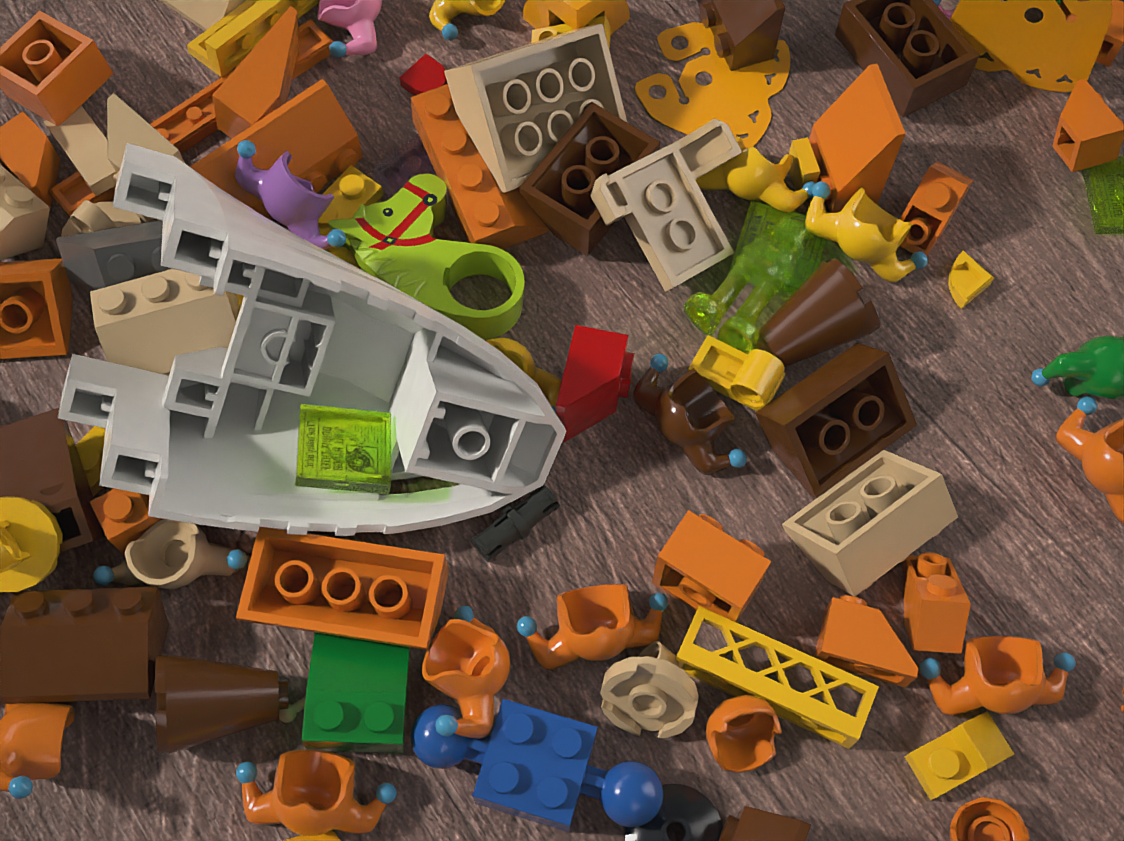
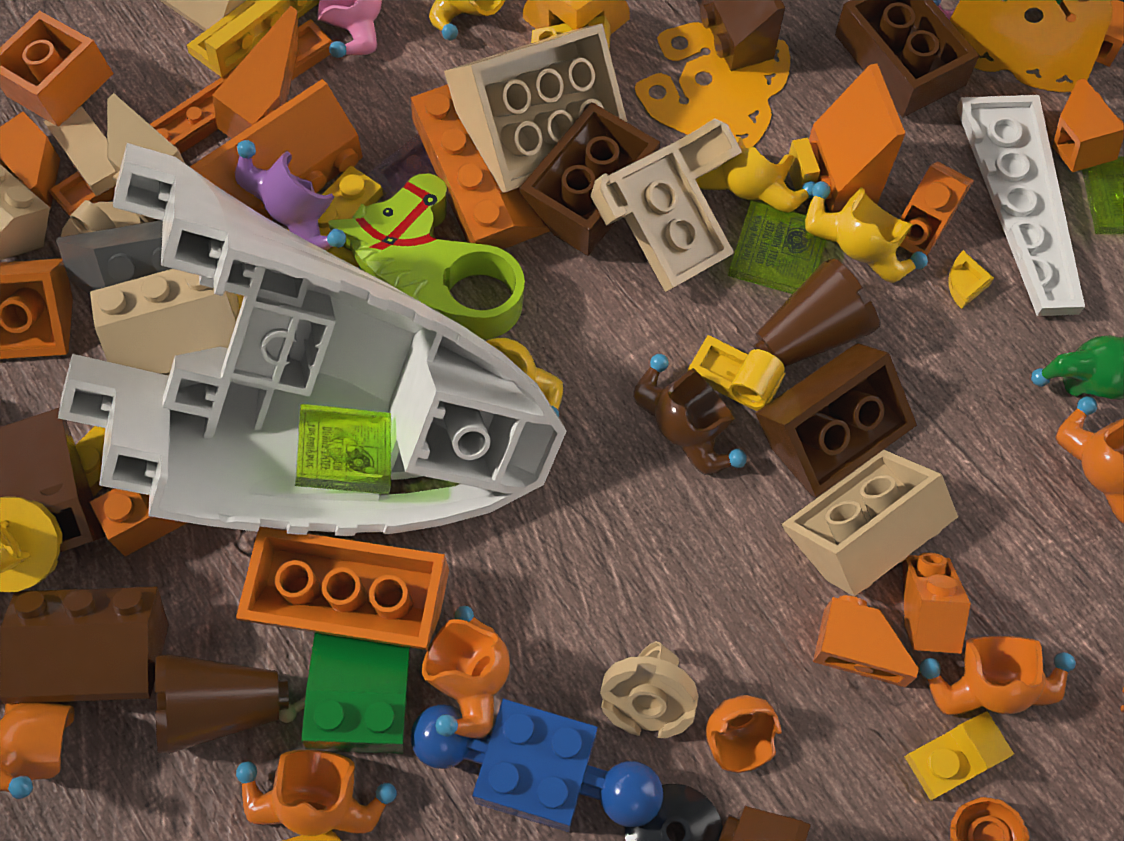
(172, 557): tan piece -> none
(423, 76): red tile -> none
(515, 523): pearl dark grey pin -> none
(593, 378): red slope -> none
(594, 625): orange piece -> none
(710, 567): orange brick -> none
(767, 266): clear neon green piece -> none
(788, 703): yellow fence -> none
(1022, 181): none -> white wing

